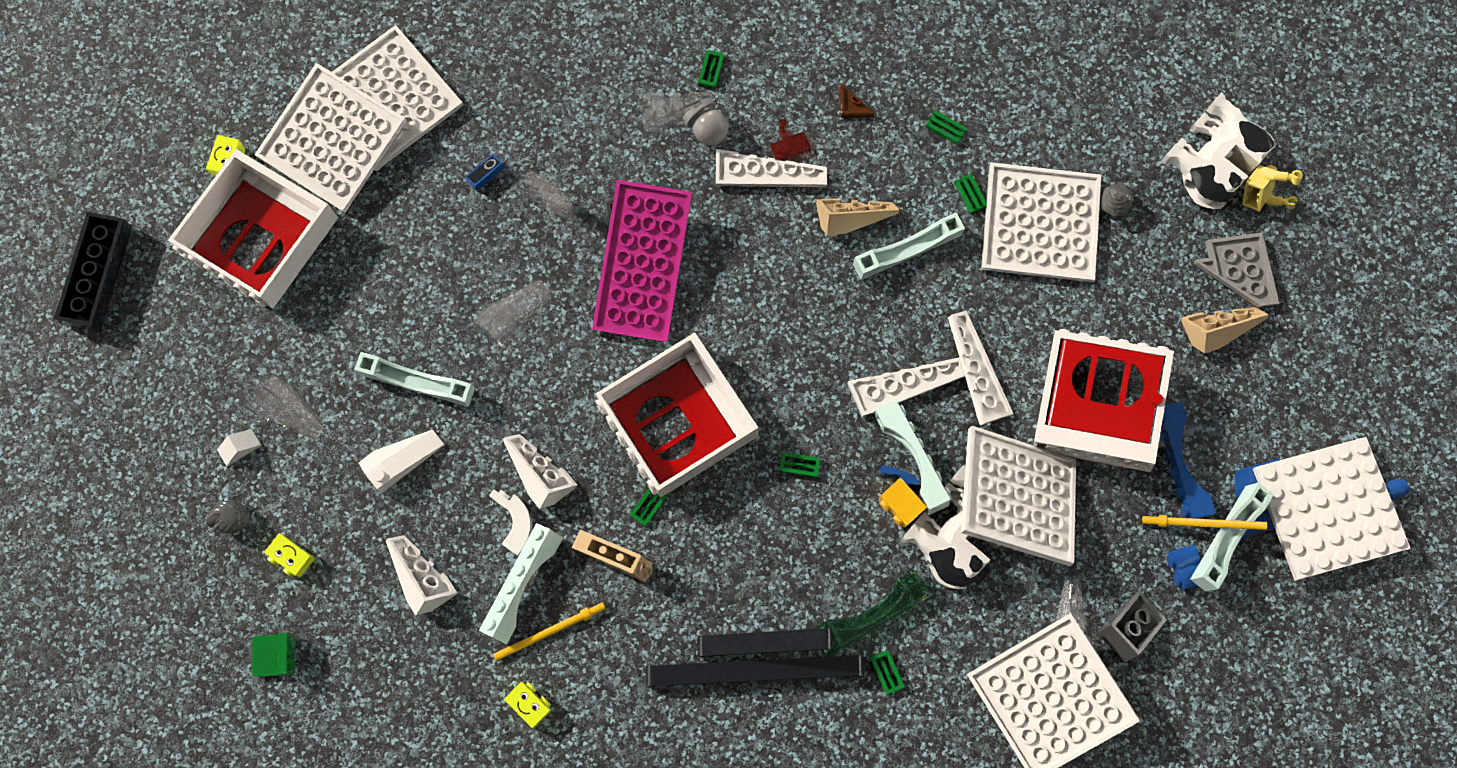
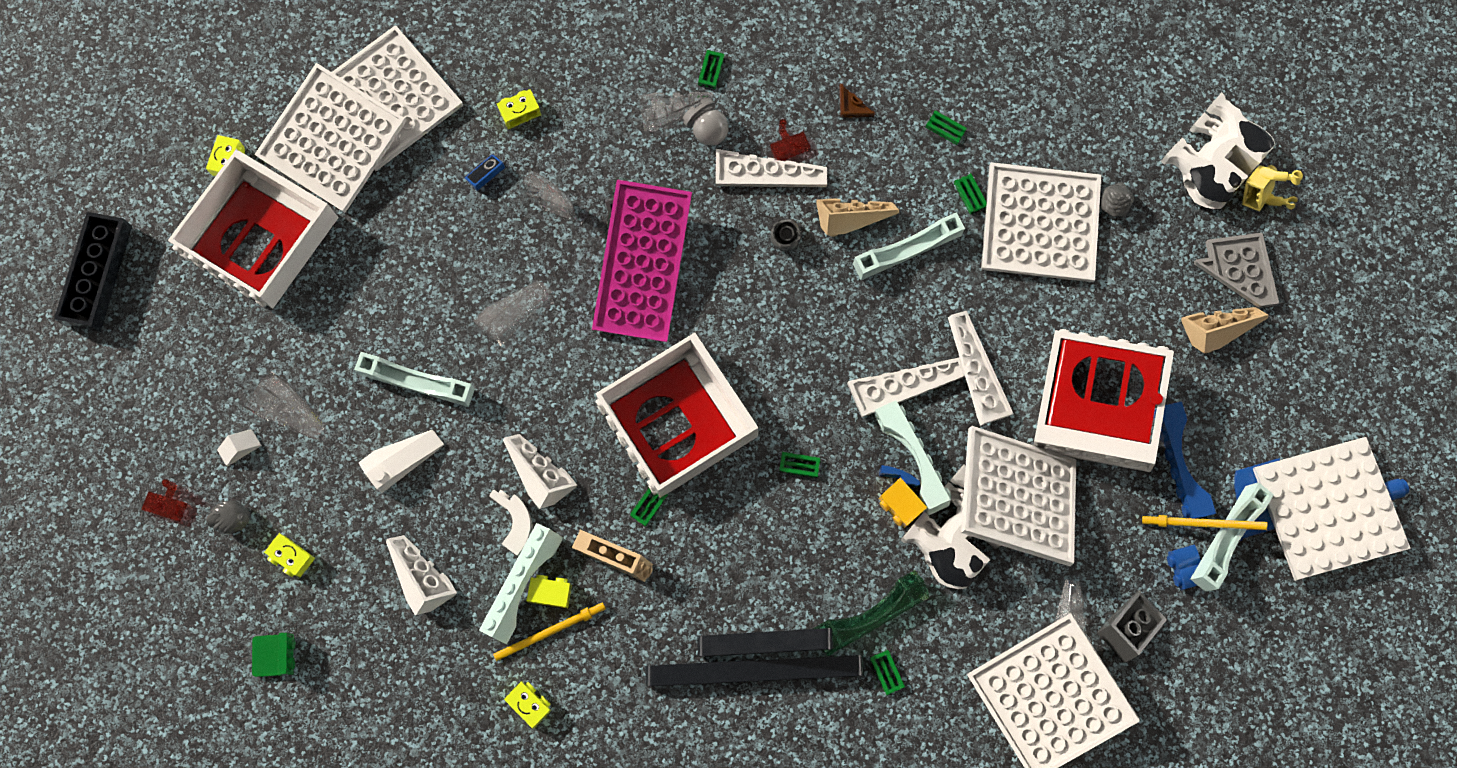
(165, 505): none -> clear red plate
(519, 109): none -> neon yellow brick
(549, 592): none -> neon yellow brick
(786, 235): none -> dark grey hair

